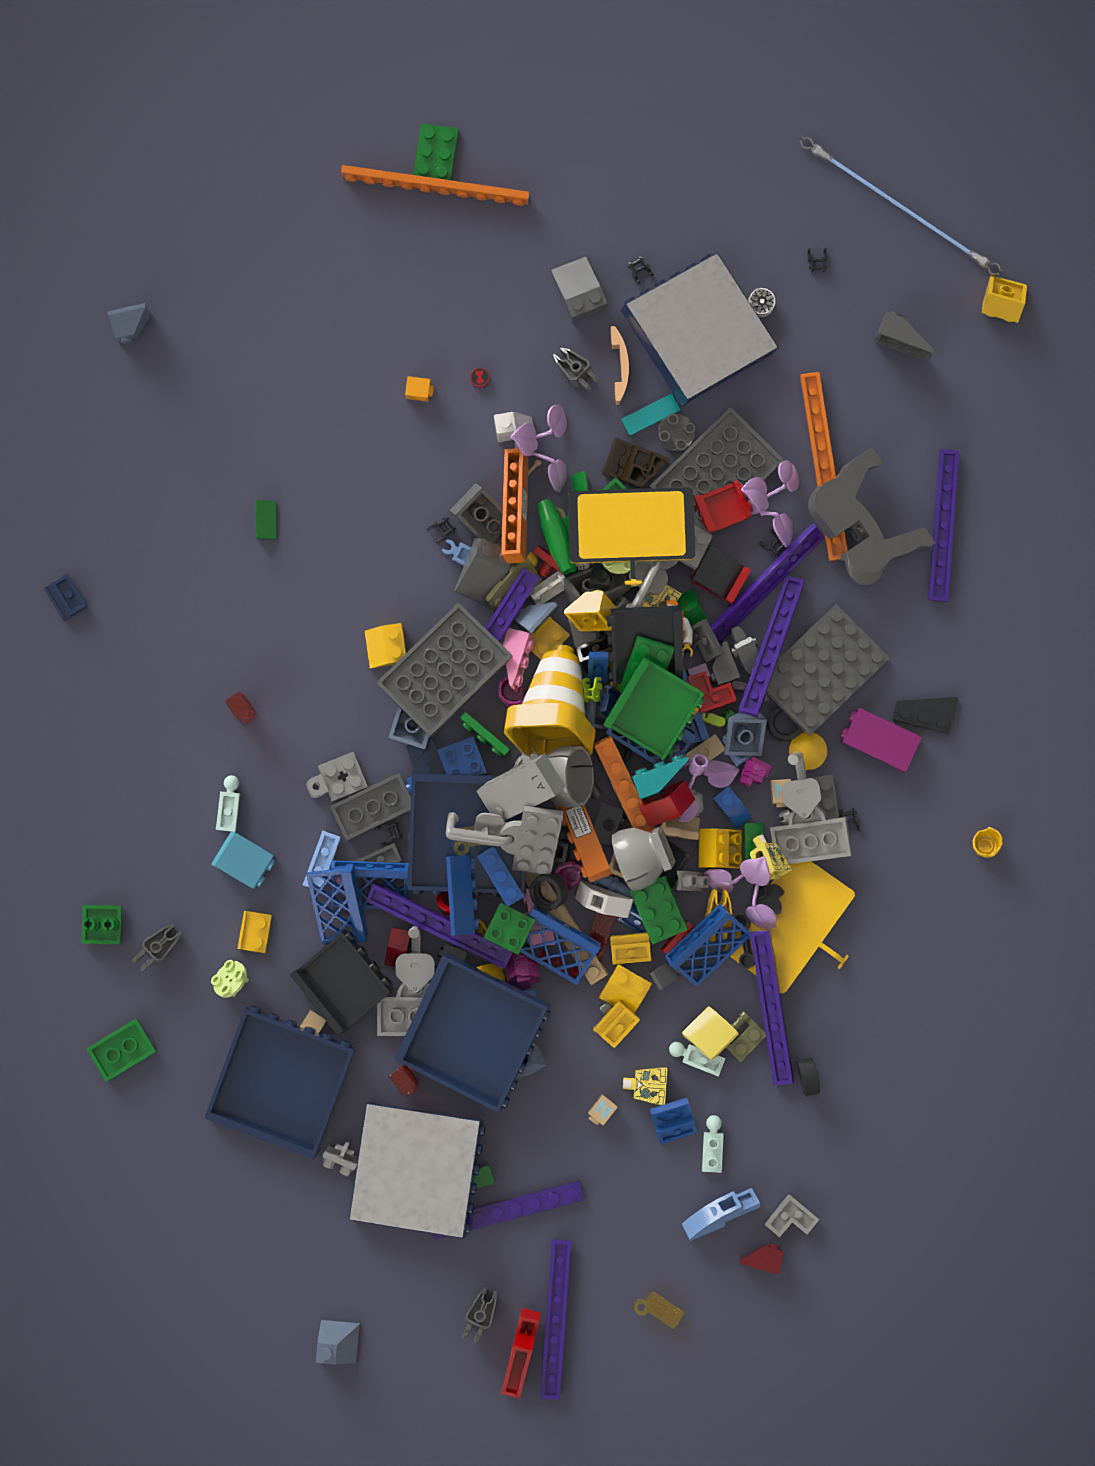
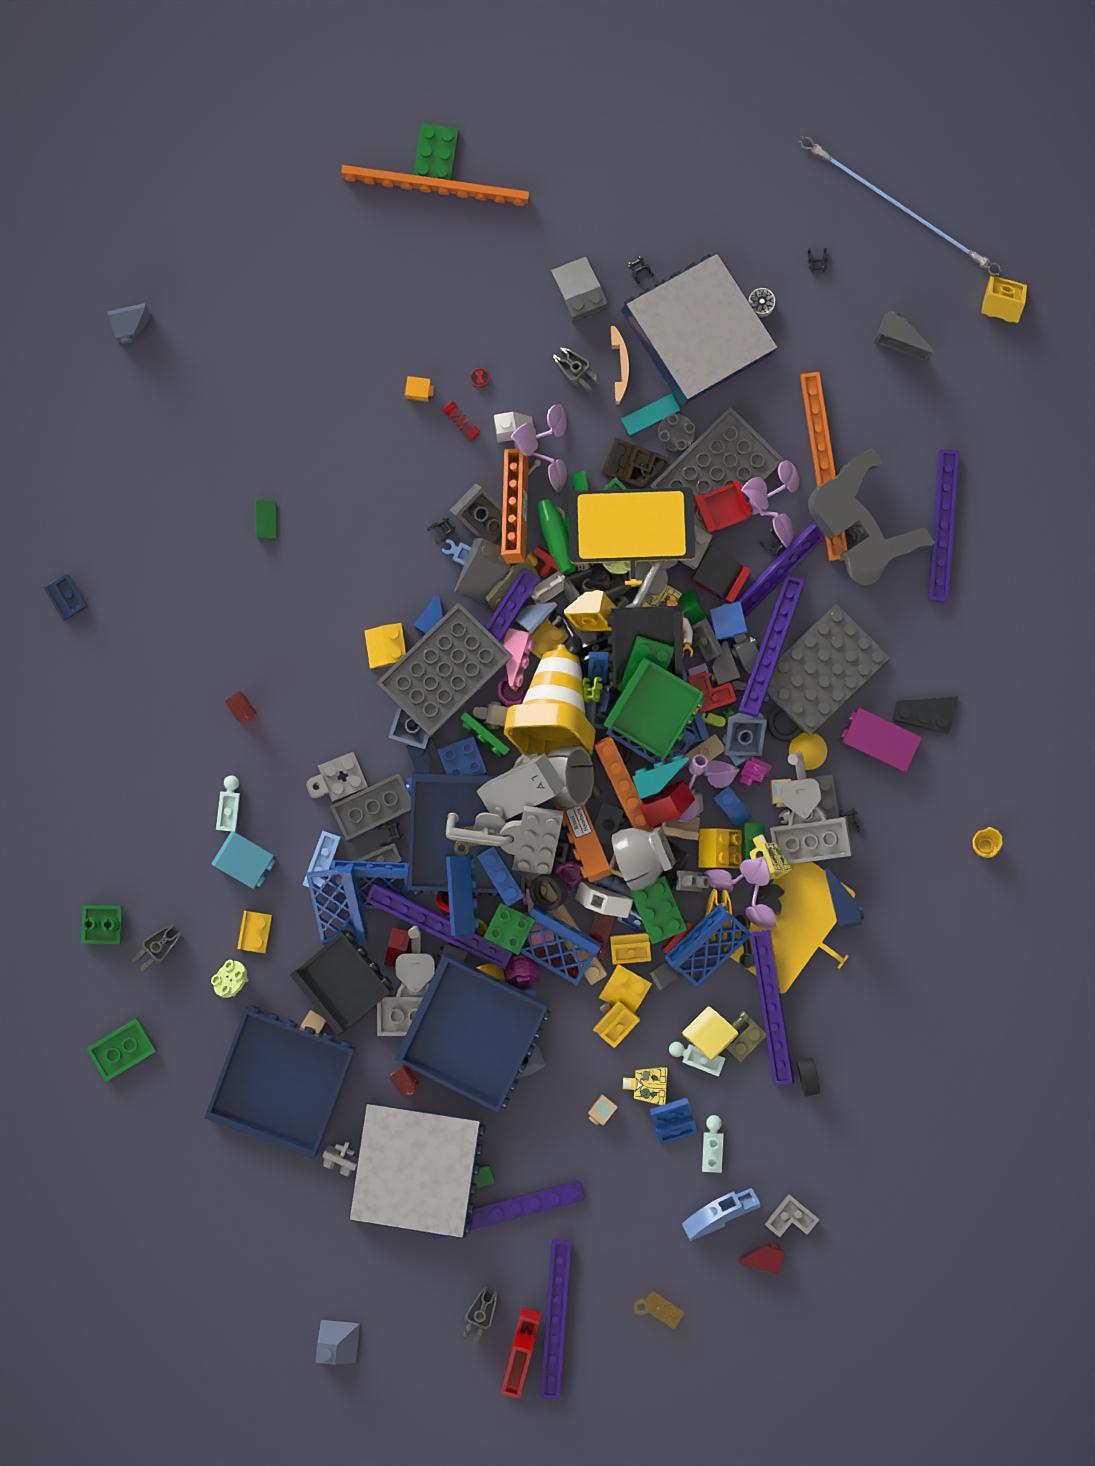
(430, 616): none -> blue slope
(449, 409): none -> red piece
(493, 715): none -> light grey hinge
(574, 645): none -> black bar
(728, 620): none -> blue piece
(845, 906): none -> dark blue slope

